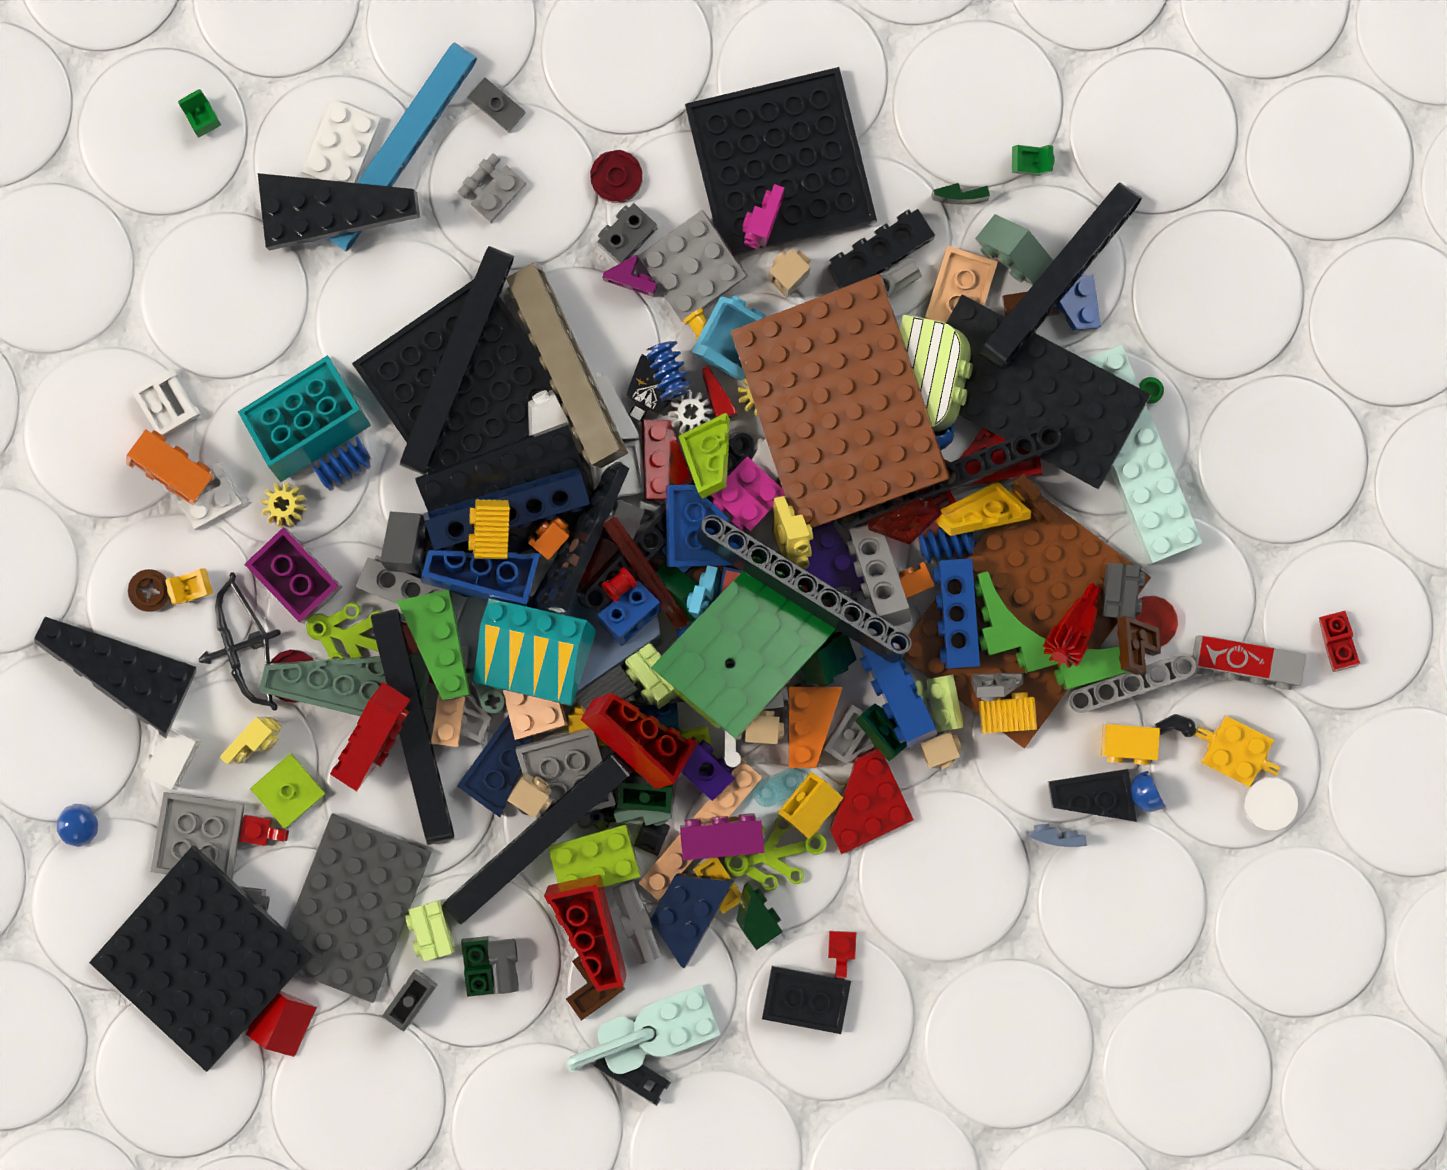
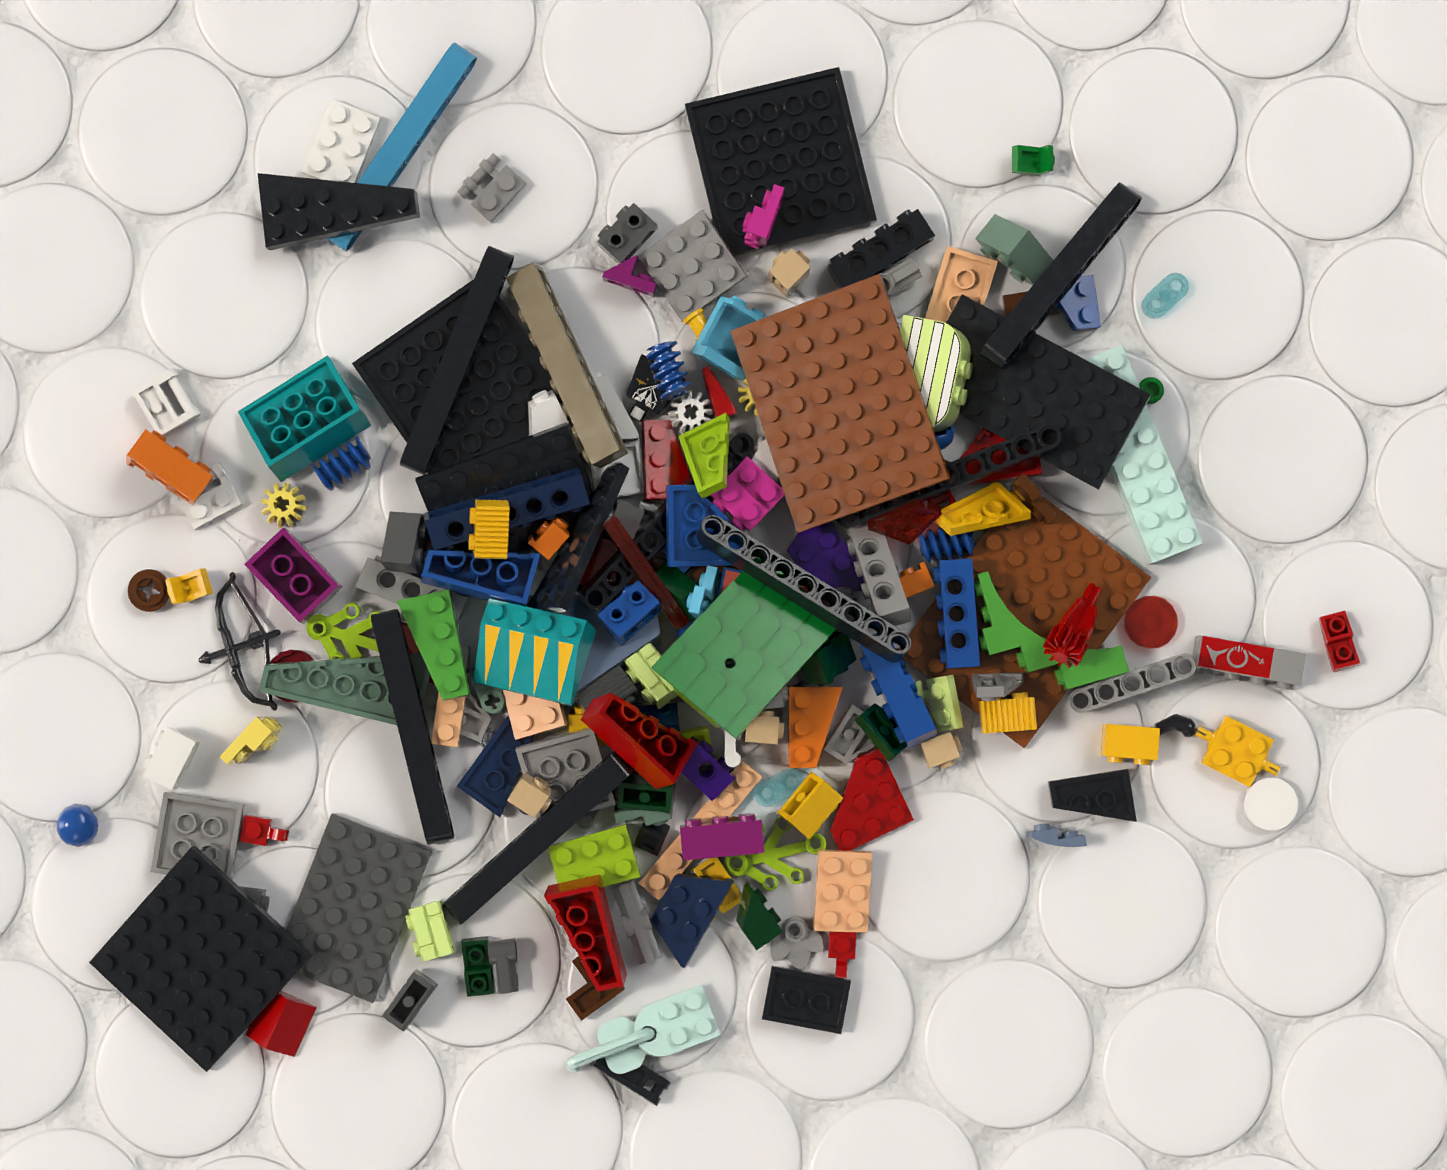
(127, 674): black wing -> none
(199, 113): green bracket -> none
(288, 791): lime plate -> none
(372, 736): red wedge -> none
(496, 104): dark grey plate -> none
(603, 818): black arm -> none
(616, 176): dark red tile -> none
(619, 585): red bush -> none
(791, 533): light yellow plate -> none
(796, 947): none -> light grey plate
(842, 890): none -> light nougat plate
(953, 195): dark green slope -> none
(1122, 590): dark grey brick -> none
(1134, 642): reddish brown plate -> none
(1145, 793): blue hair -> none
(1165, 294): none -> clear light blue plate

